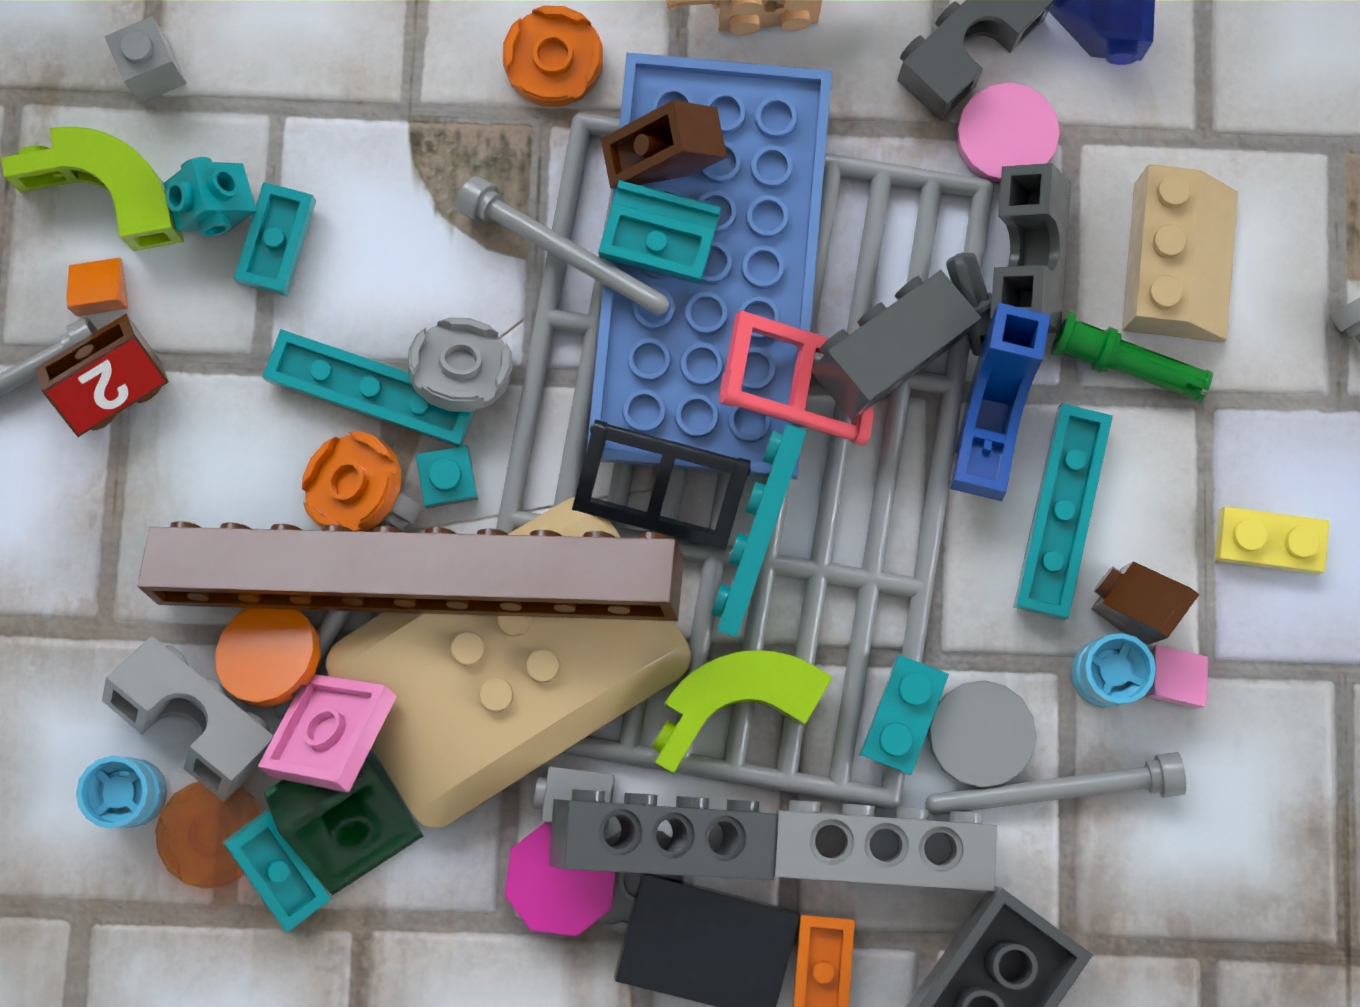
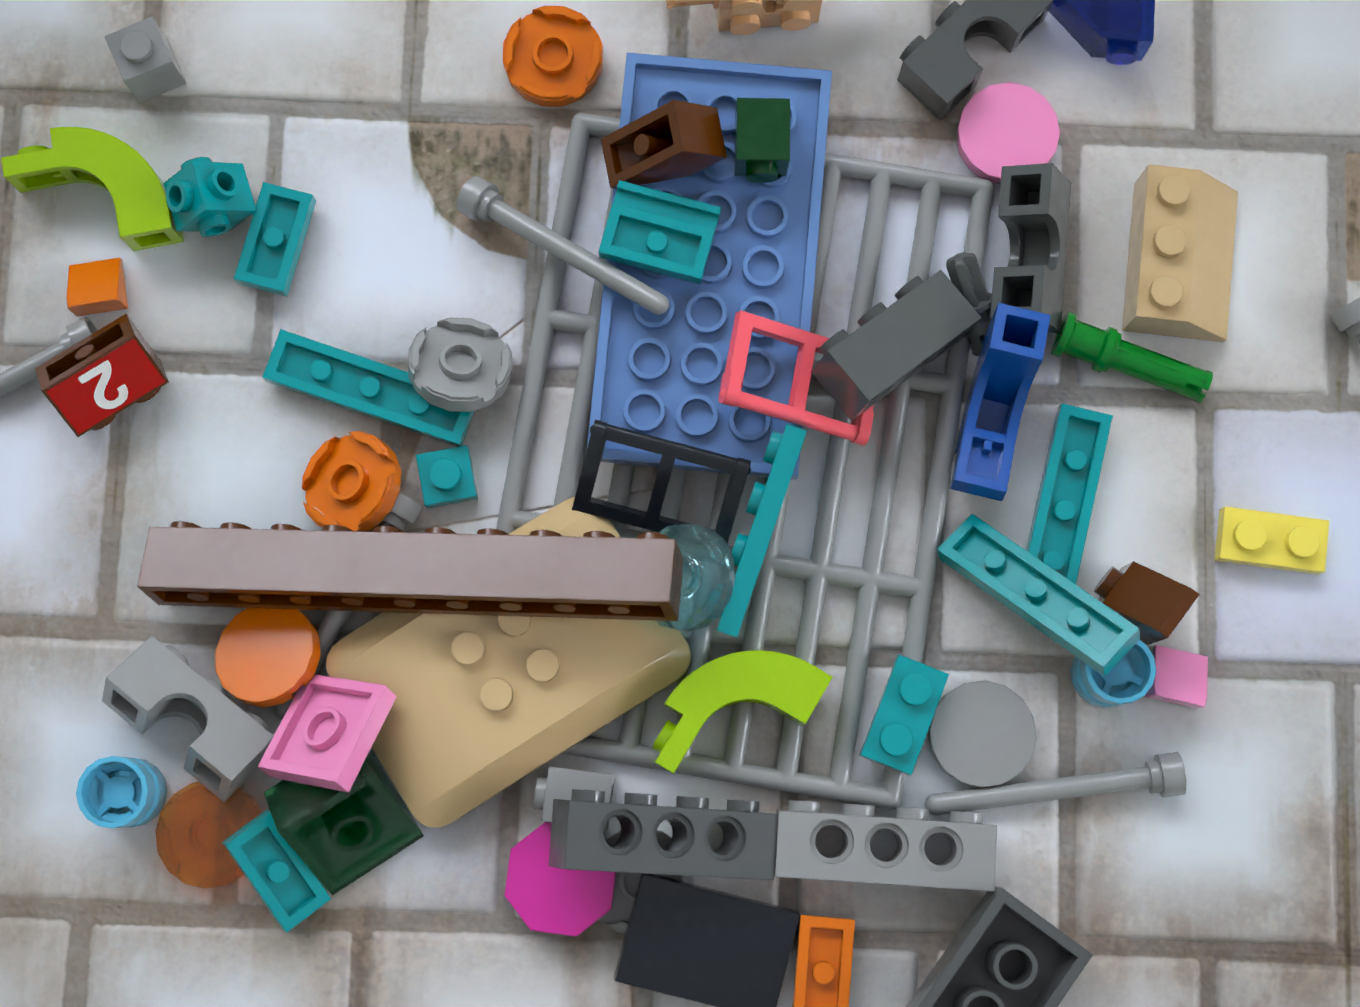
(706, 576): none -> clear light blue tile
(762, 138): none -> dark green brick
(1039, 594): none -> teal plate

